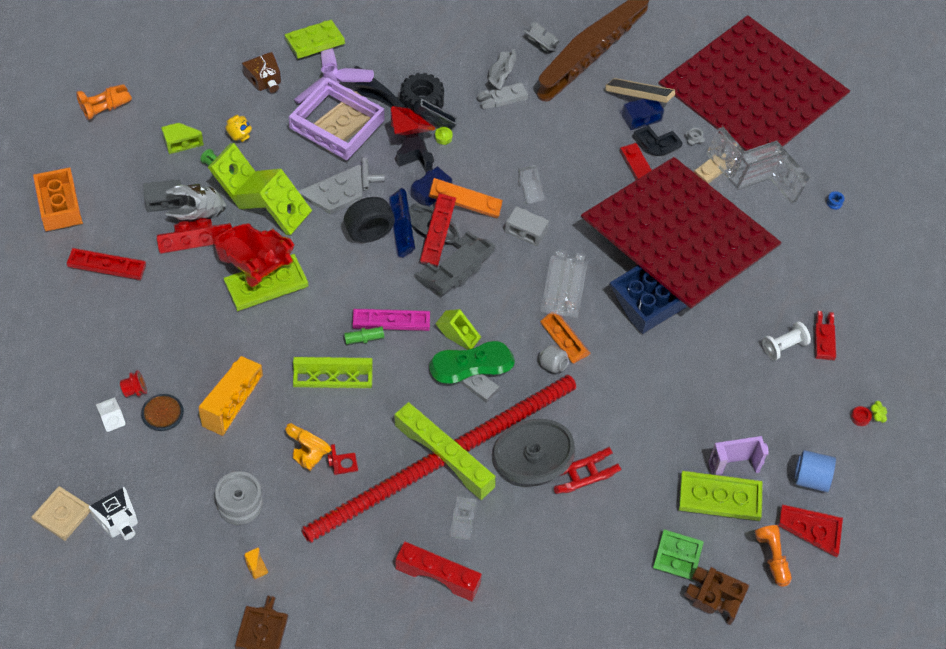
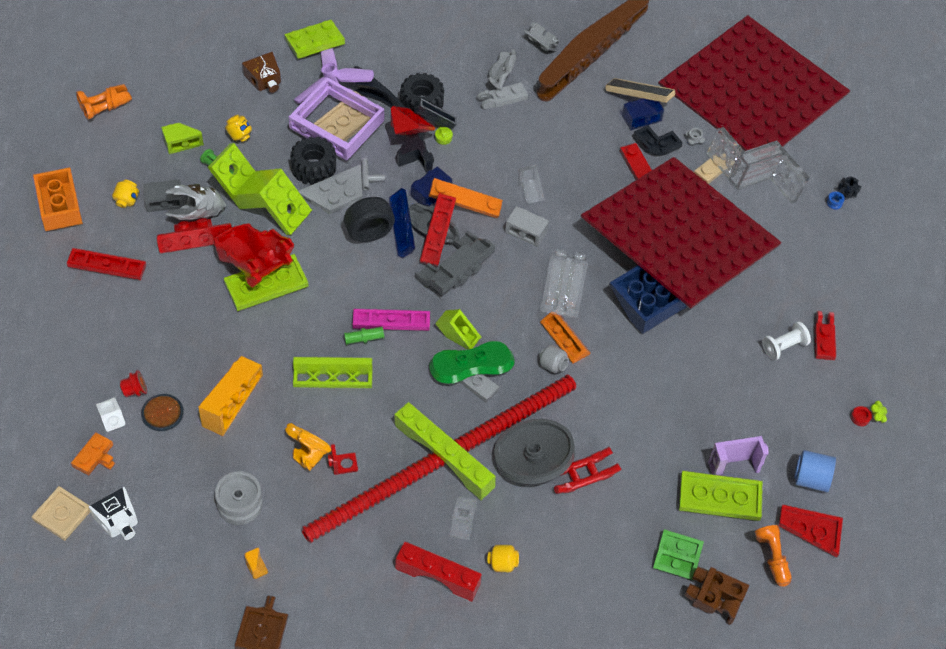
(93, 454): none -> orange plate
(125, 193): none -> yellow head
(313, 149): none -> black tyre
(503, 558): none -> yellow head
(849, 187): none -> black gear

